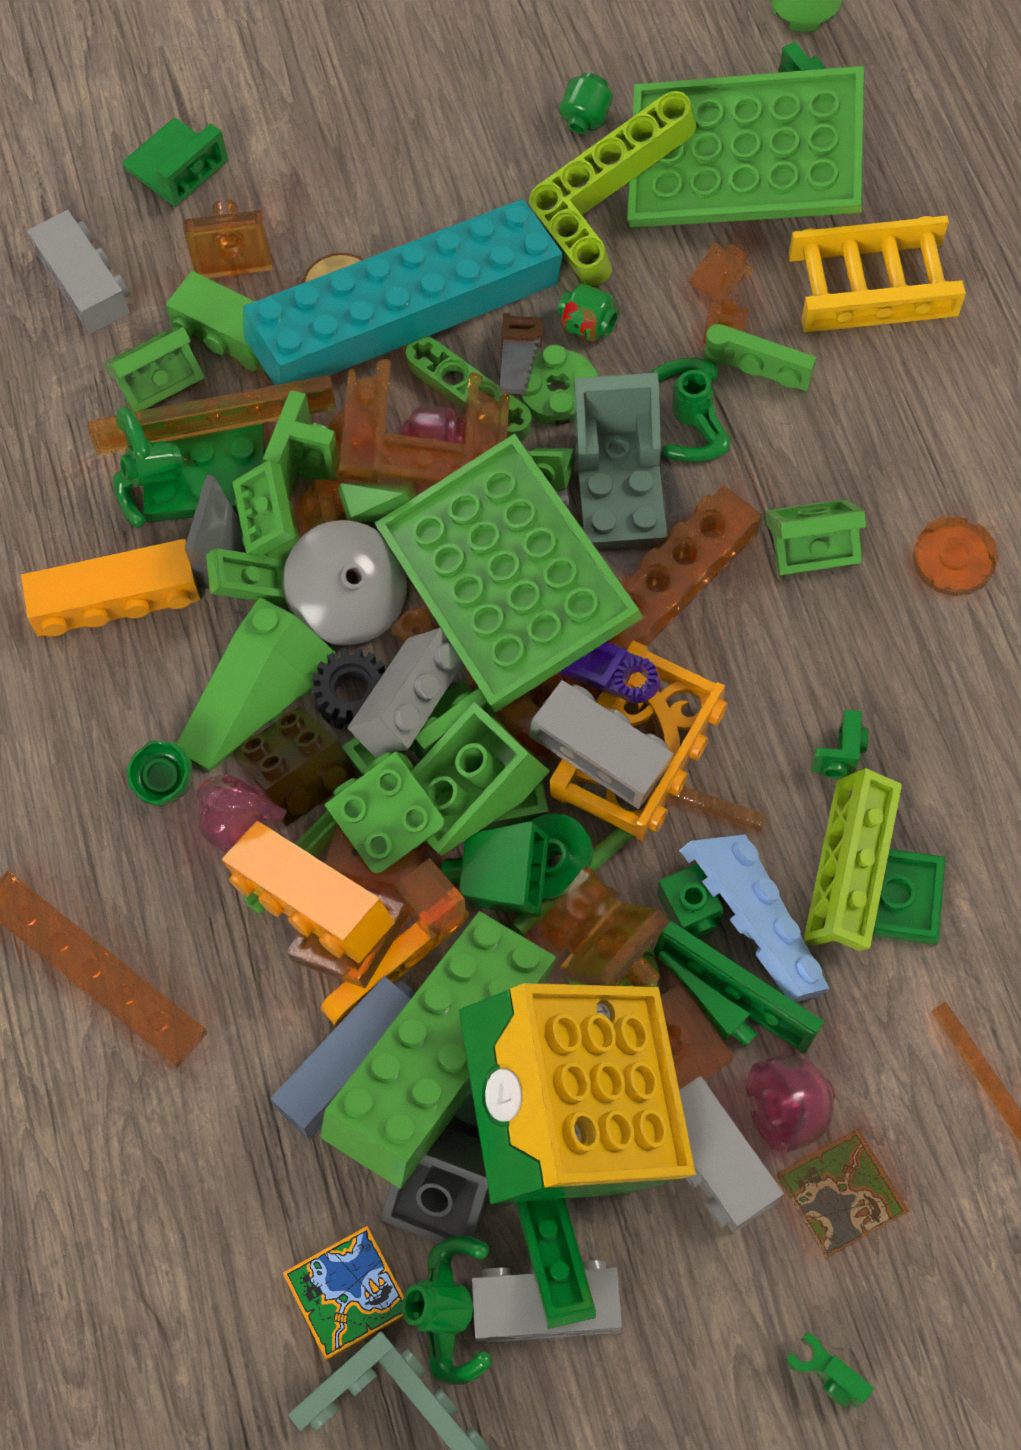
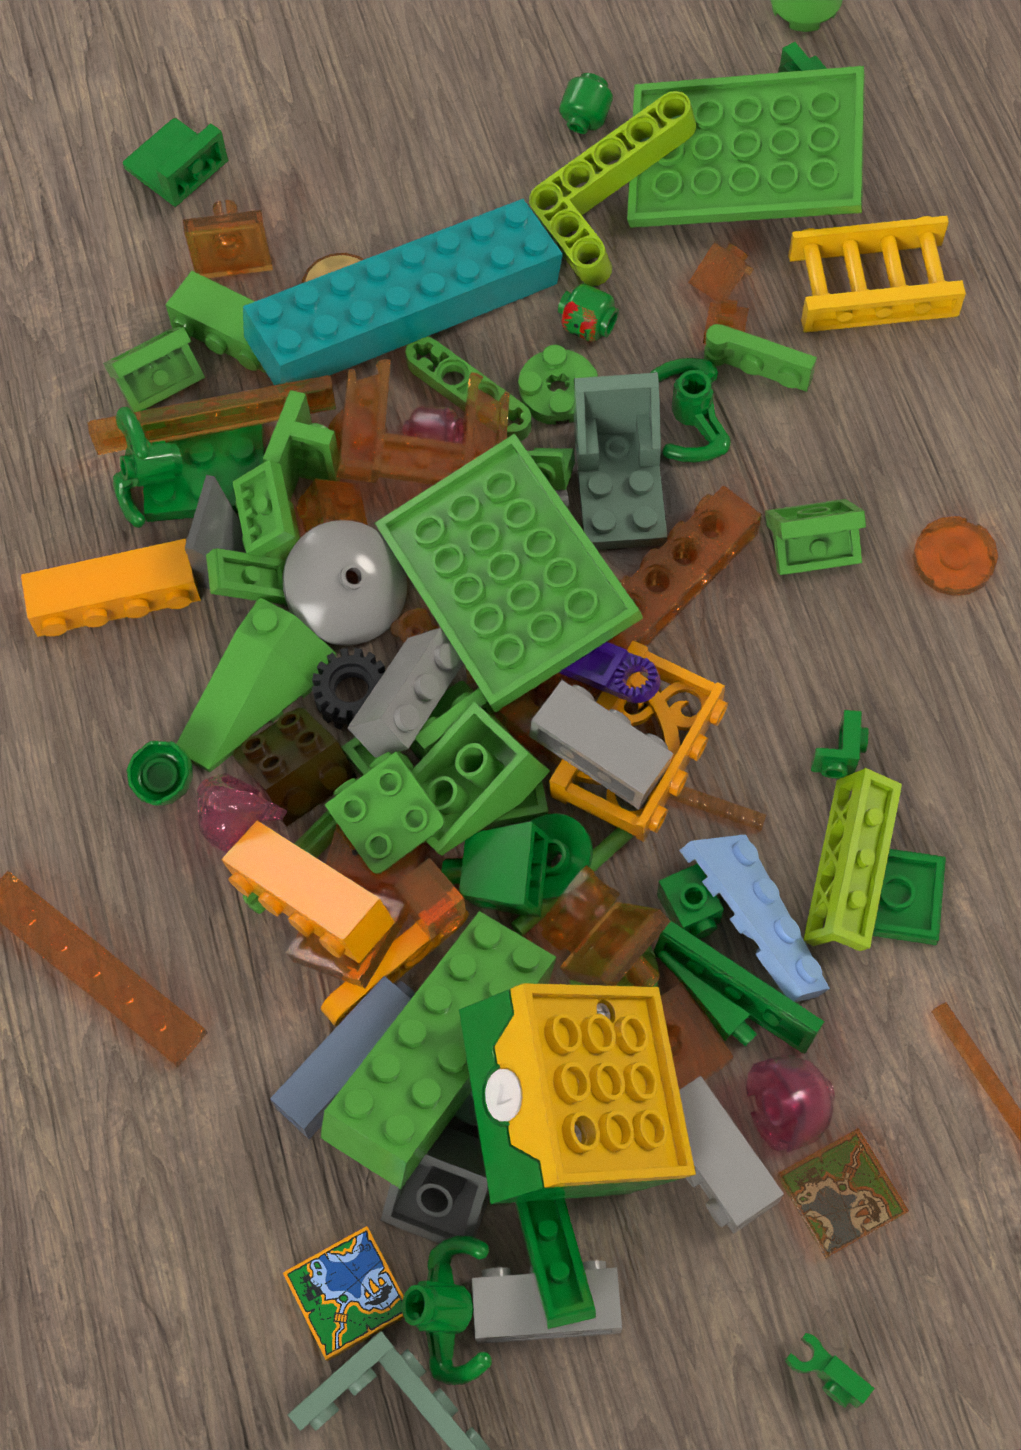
(80, 271): light grey brick -> none
(374, 500): bright green slope -> none
(519, 344): flat silver piece -> none

